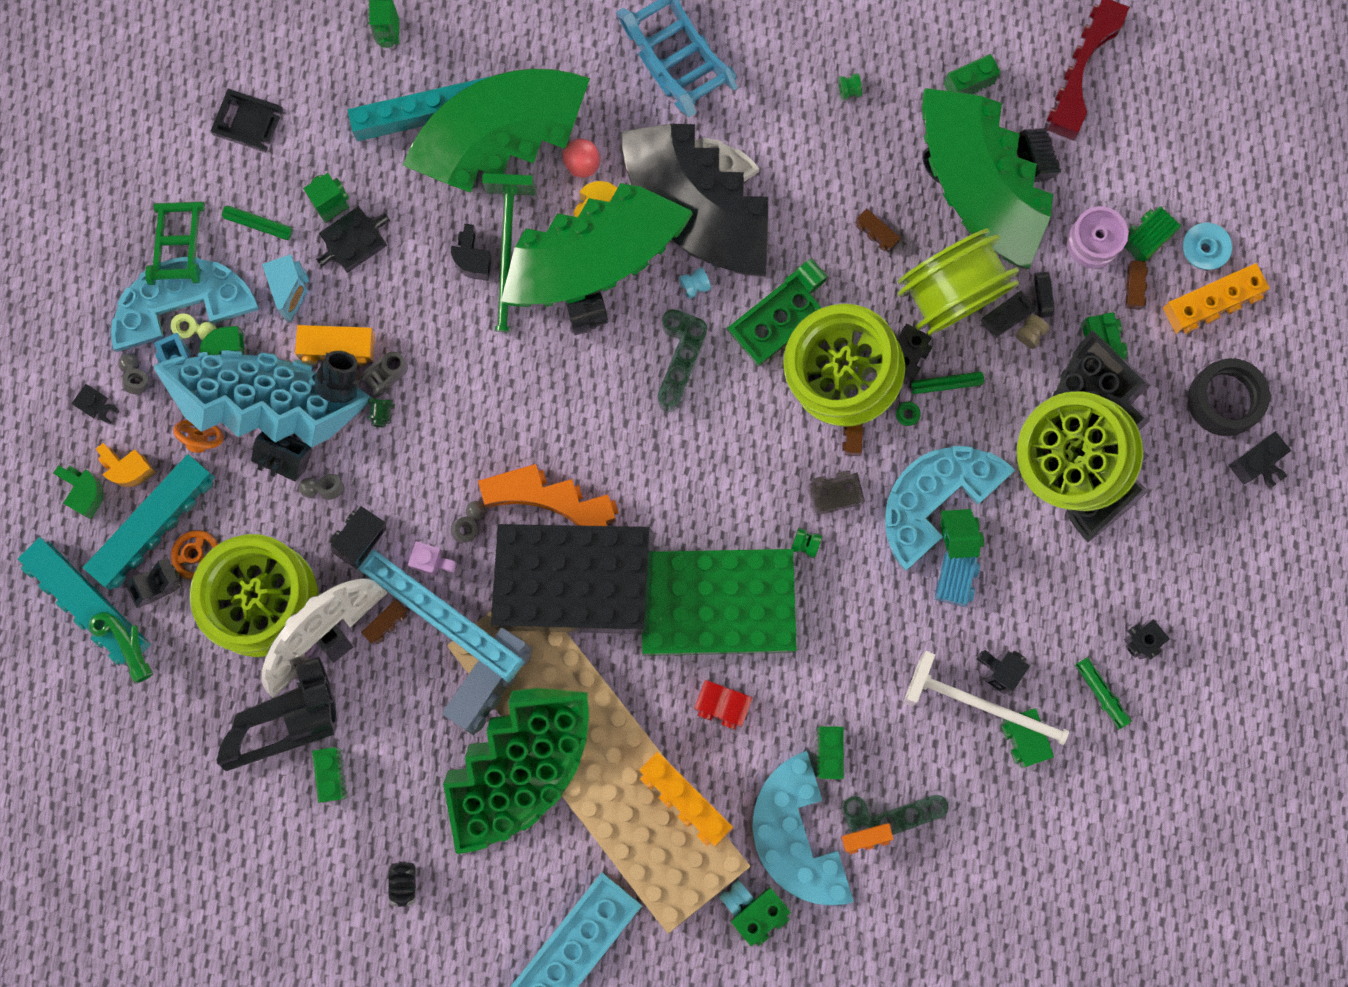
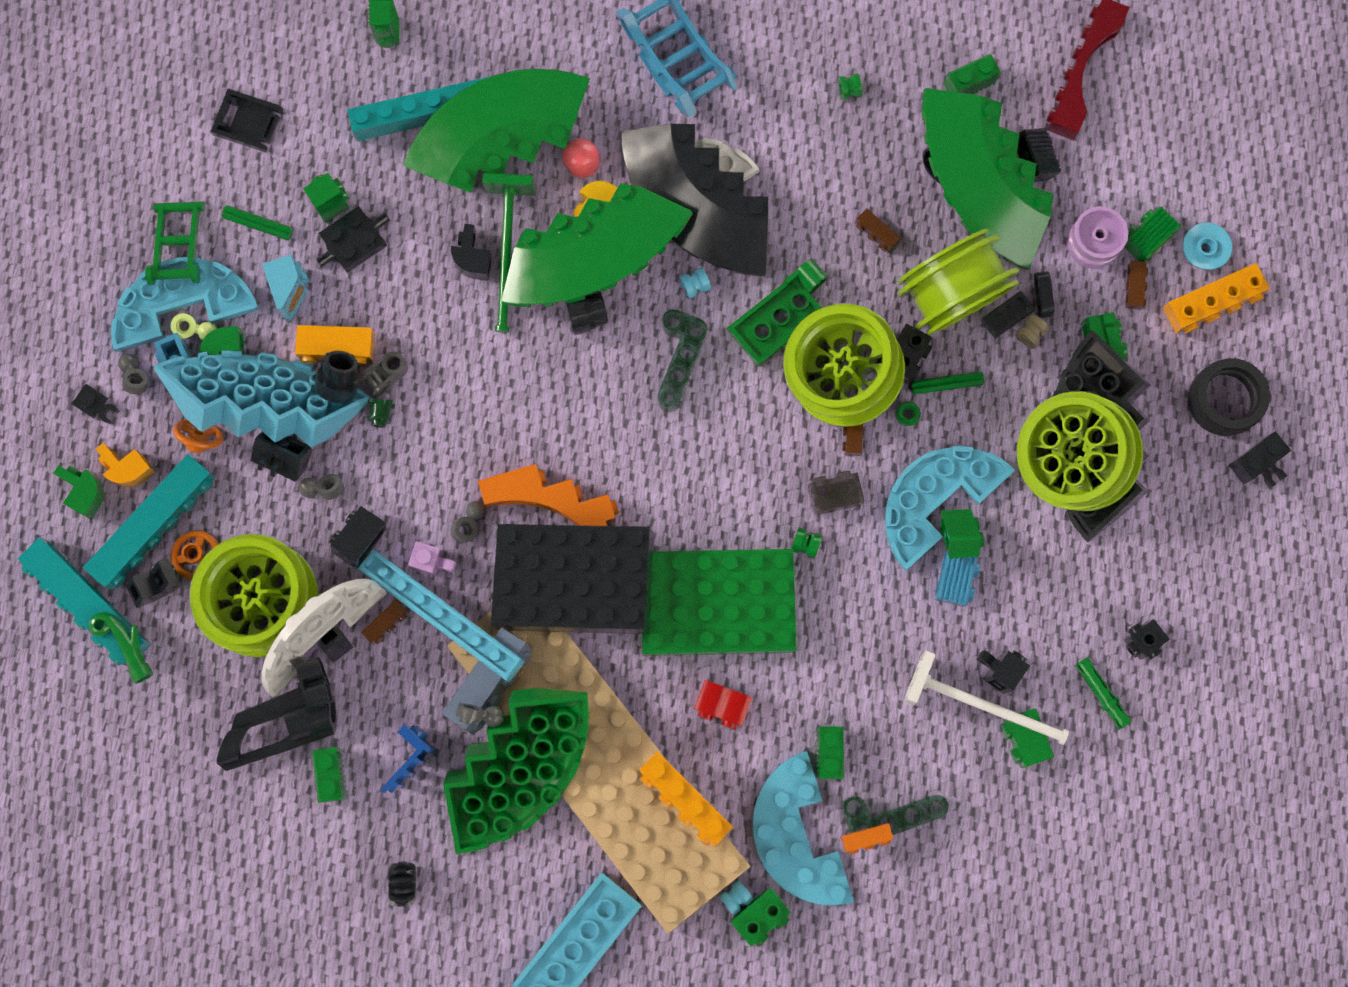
(417, 738): none -> blue plate
(469, 714): none -> dark grey plate

